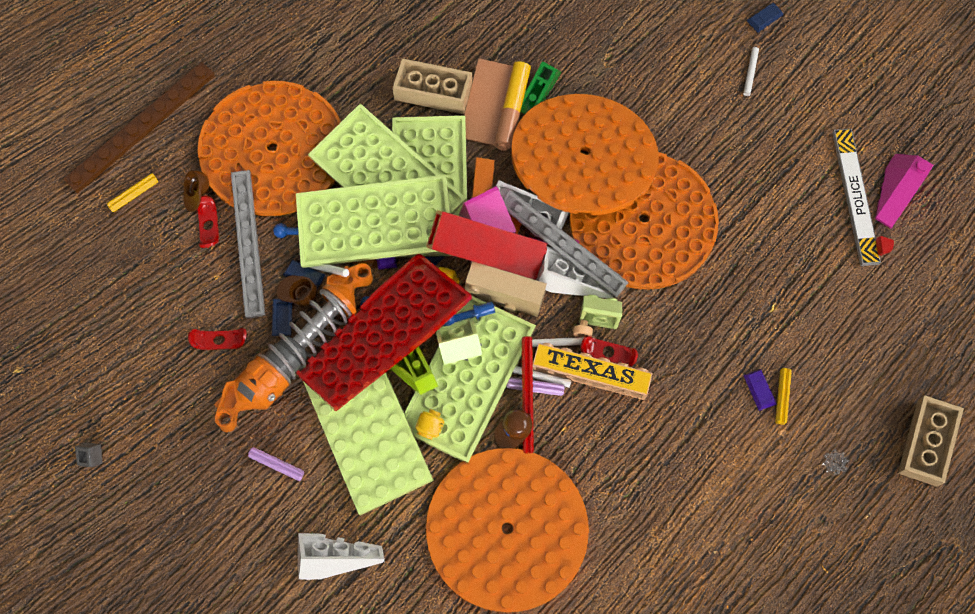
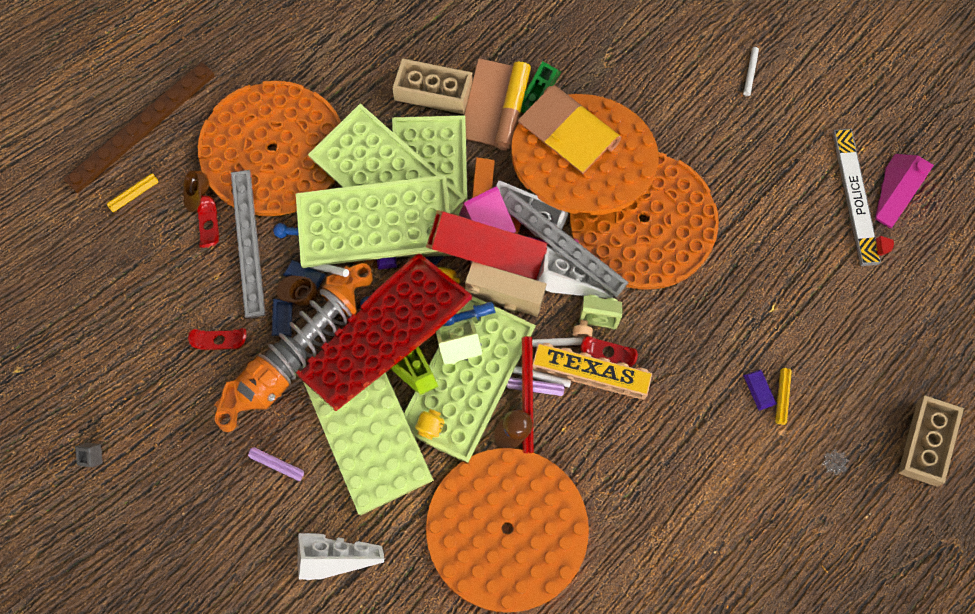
(569, 128): none -> door
(765, 17): dark blue tile -> none

